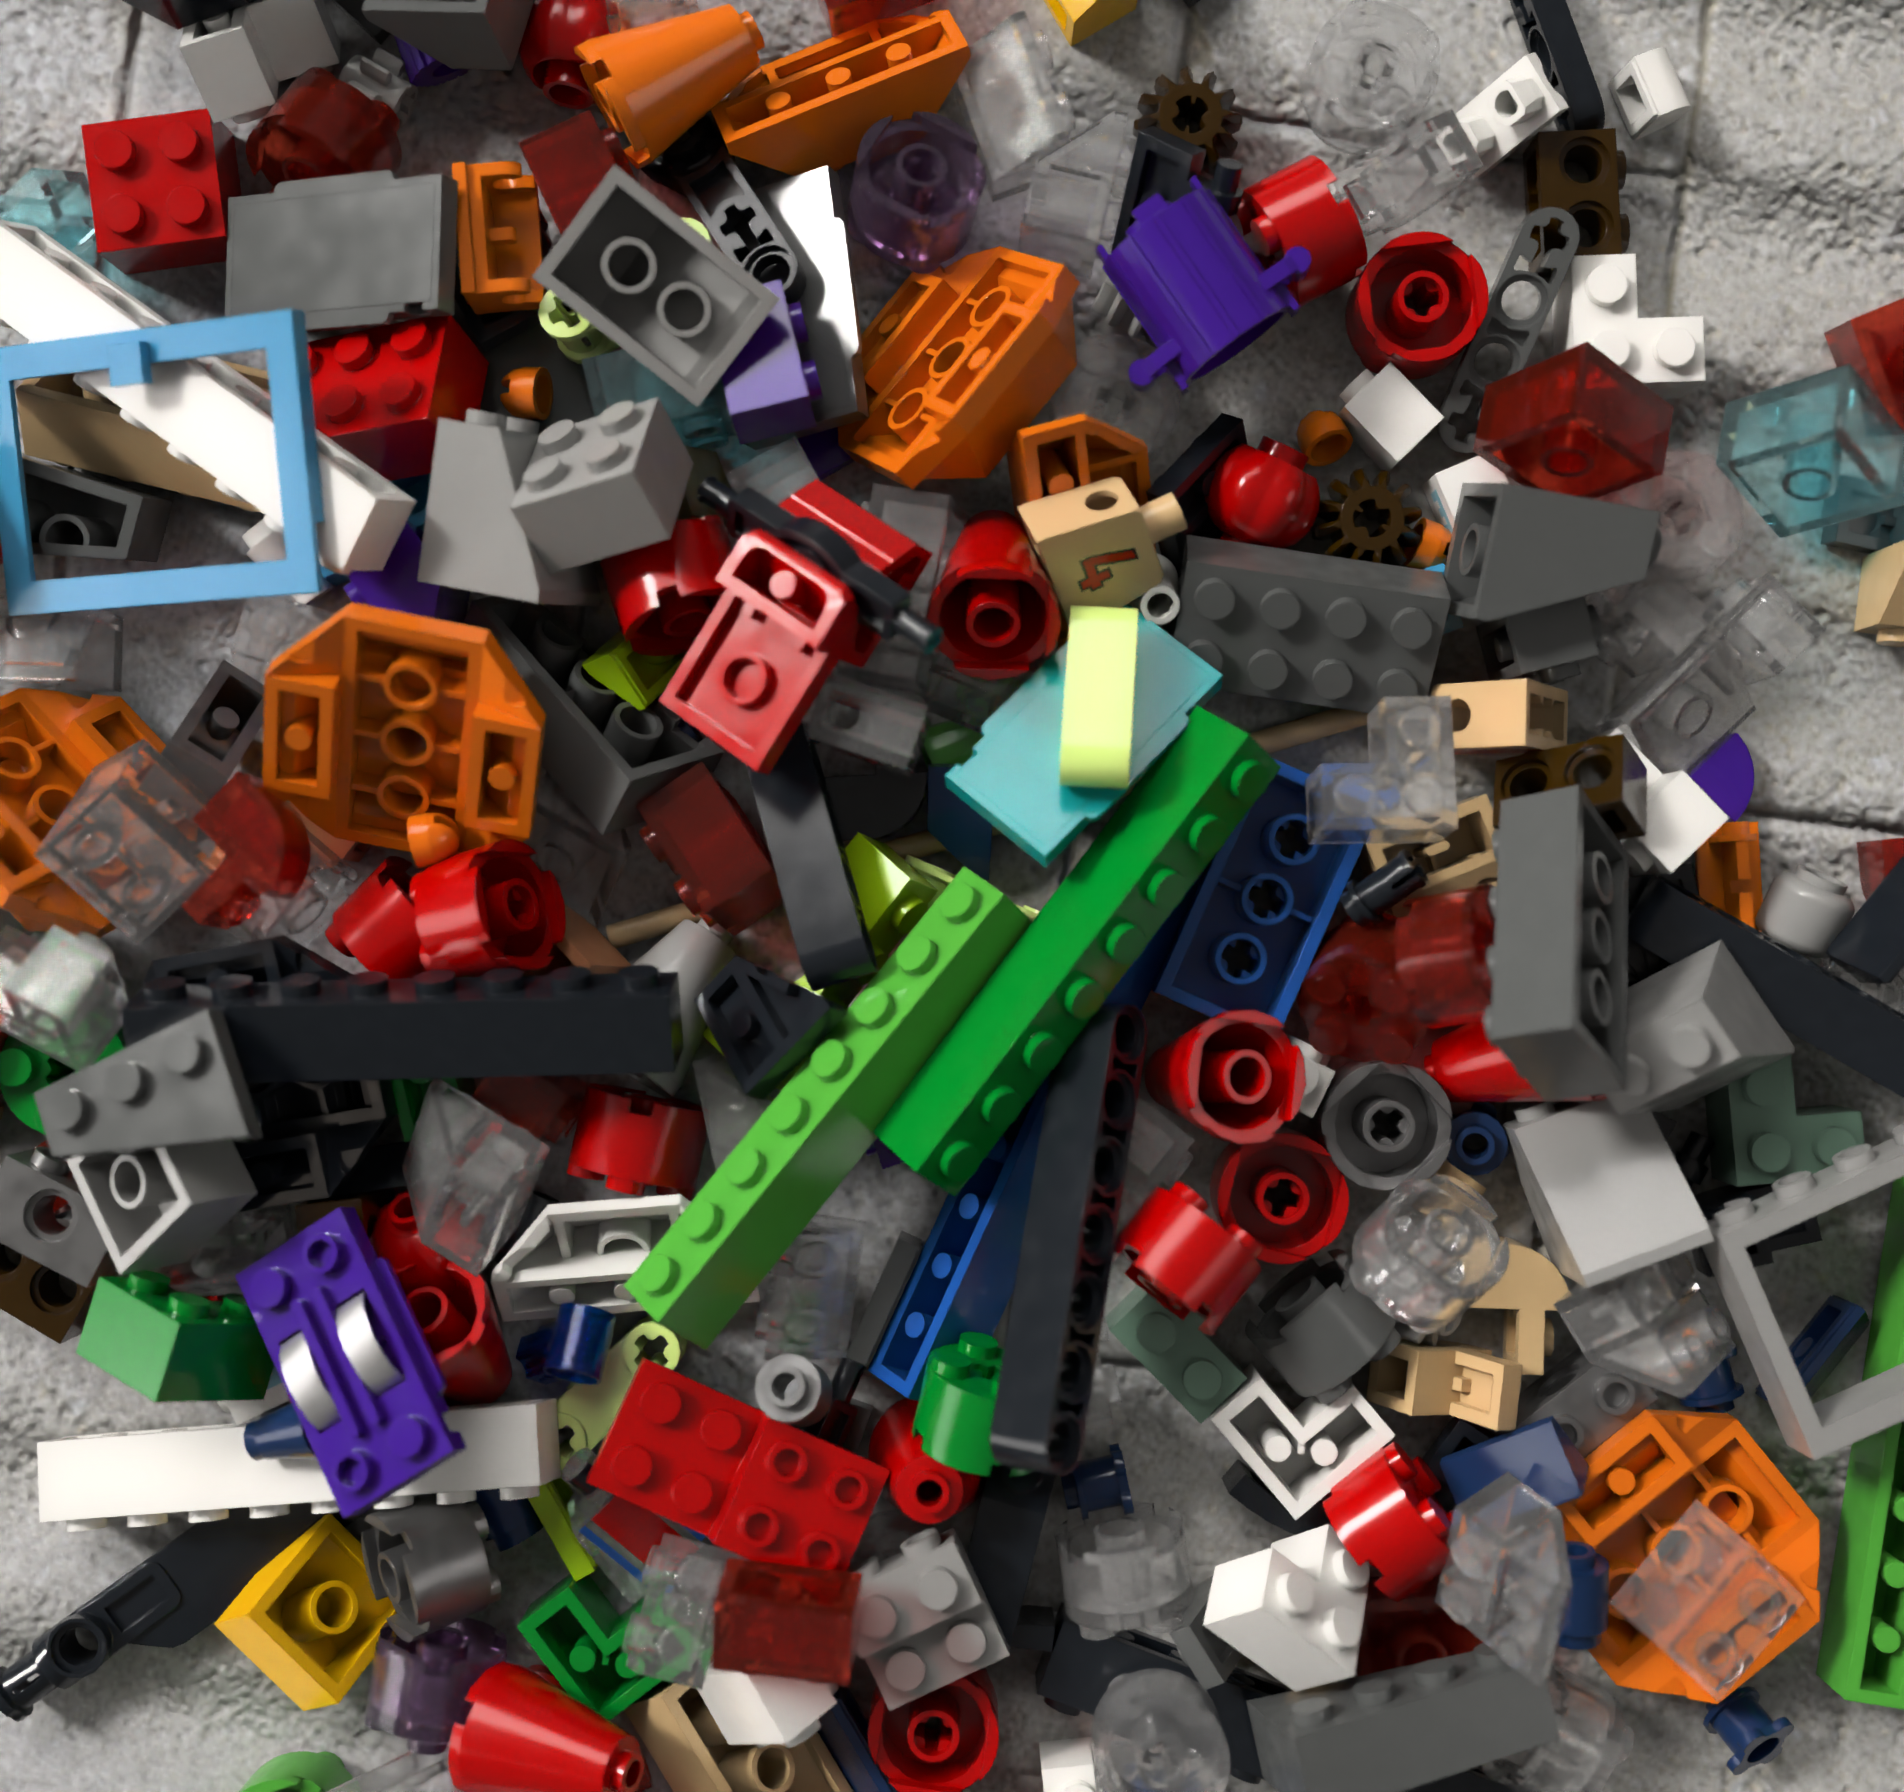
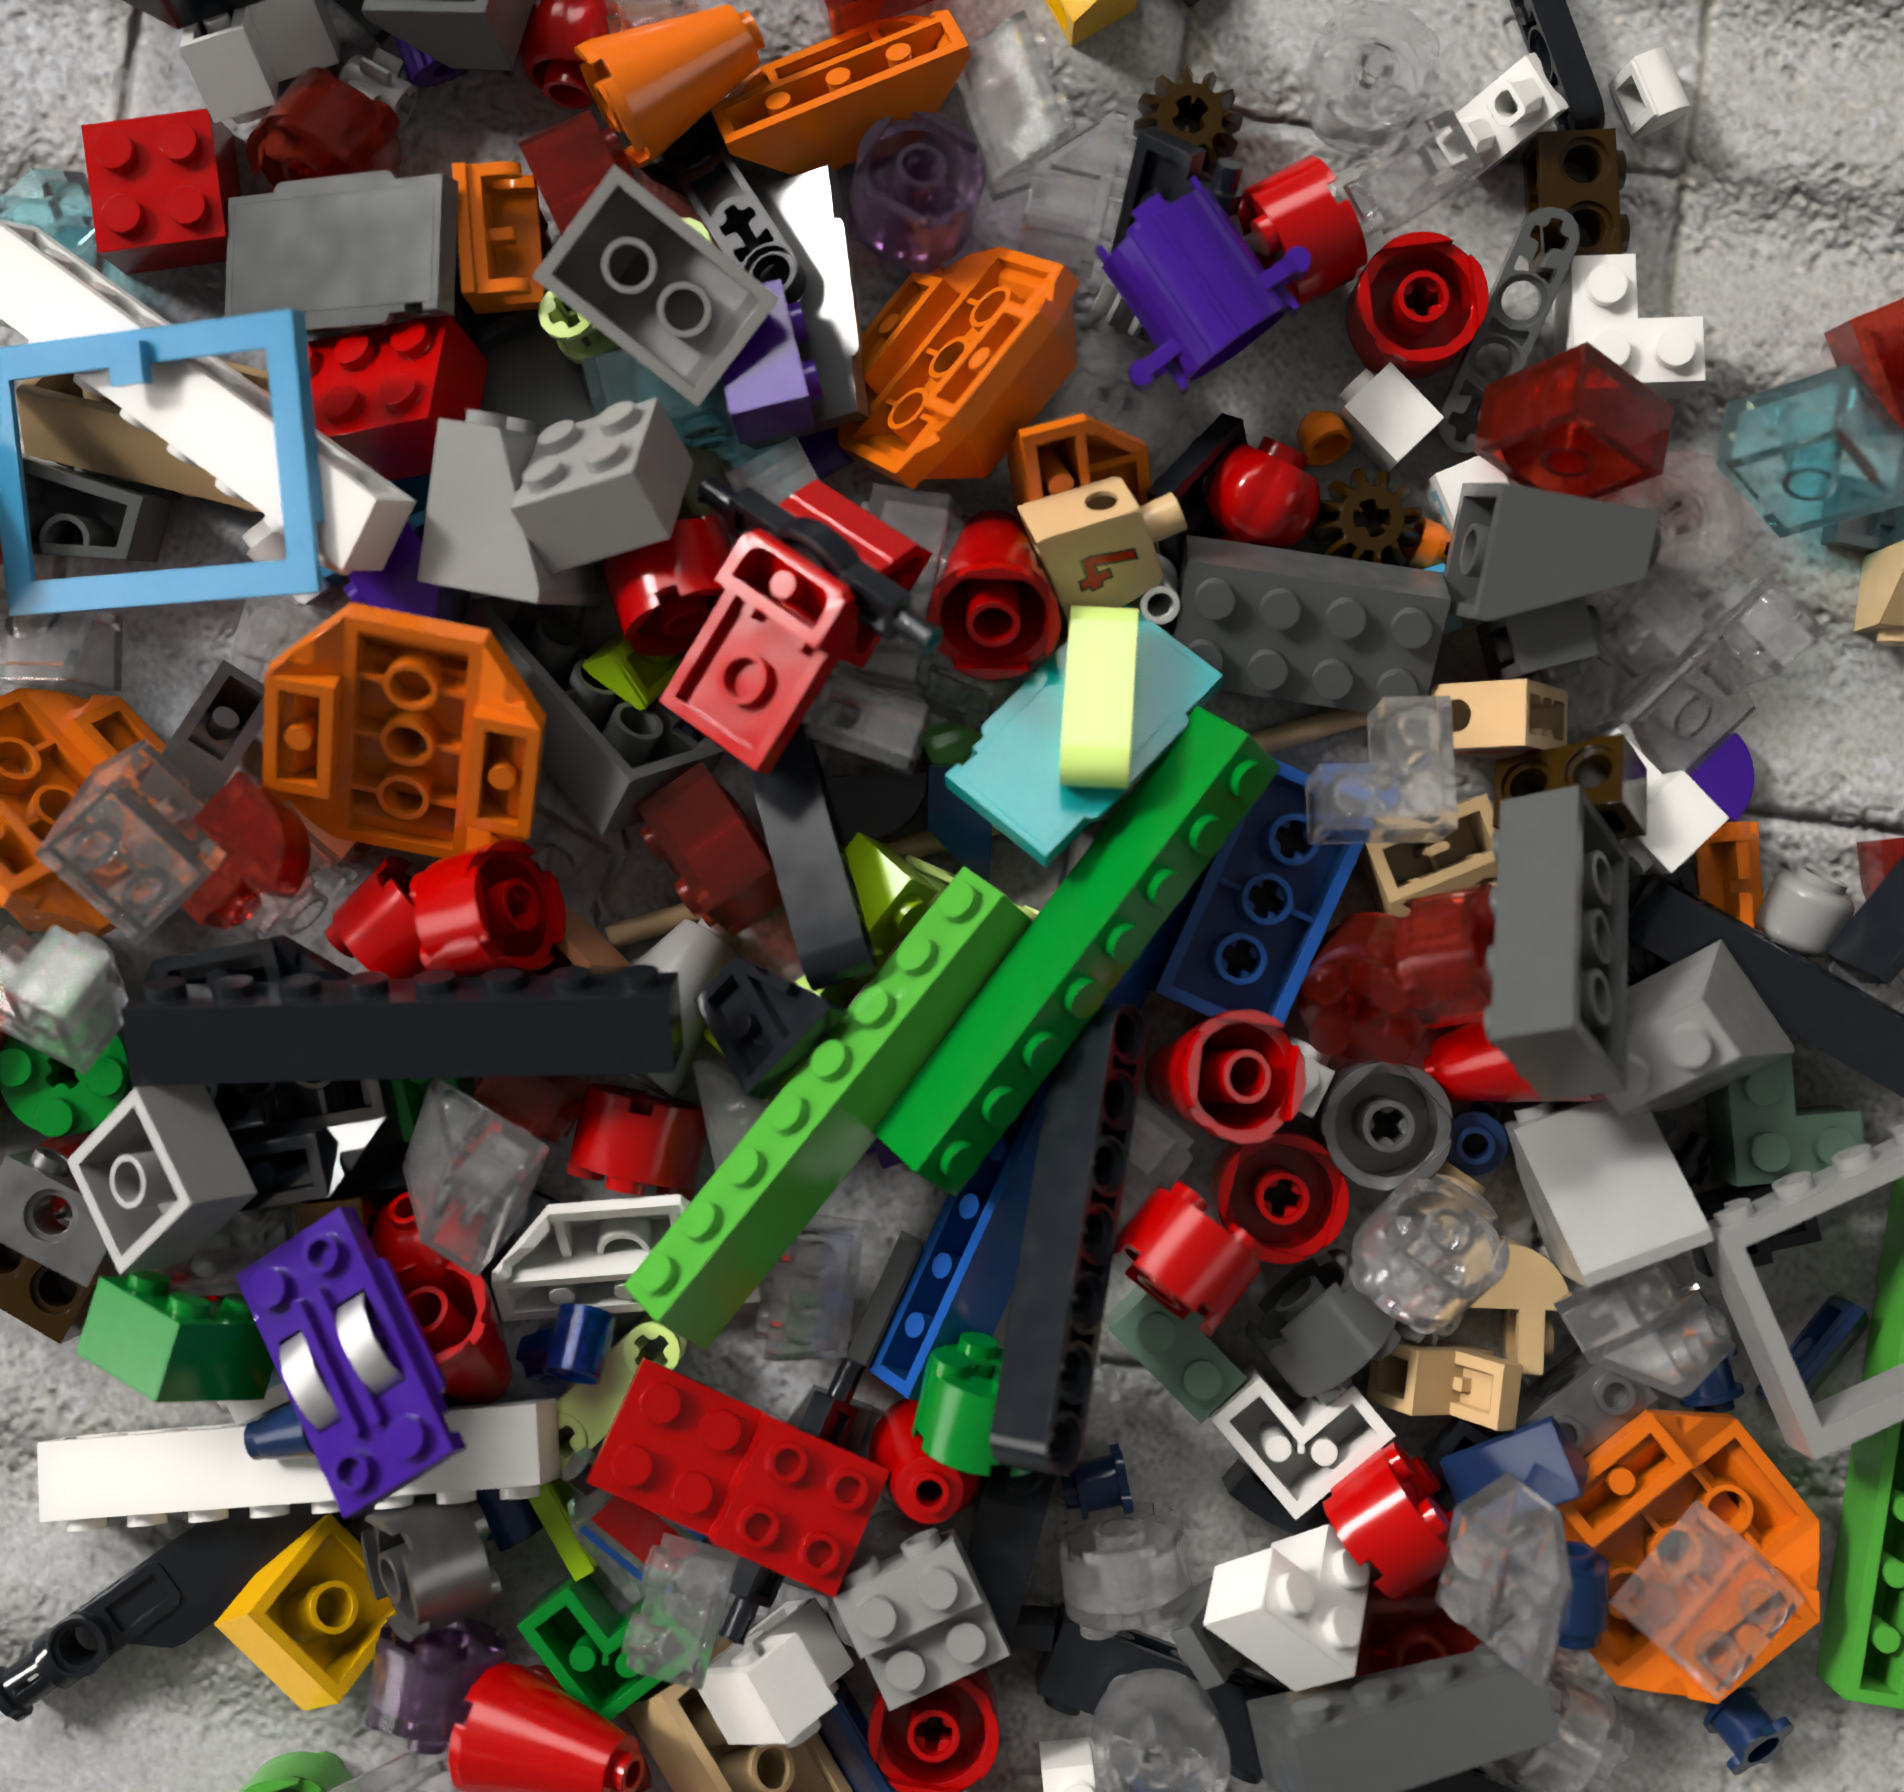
(153, 1094): dark grey wing -> none
(432, 838): orange hinge -> none
(529, 393): orange hinge -> none
(787, 1621): clear red brick -> none
(811, 1399): flat silver brick -> none
(1383, 889): black pin -> none

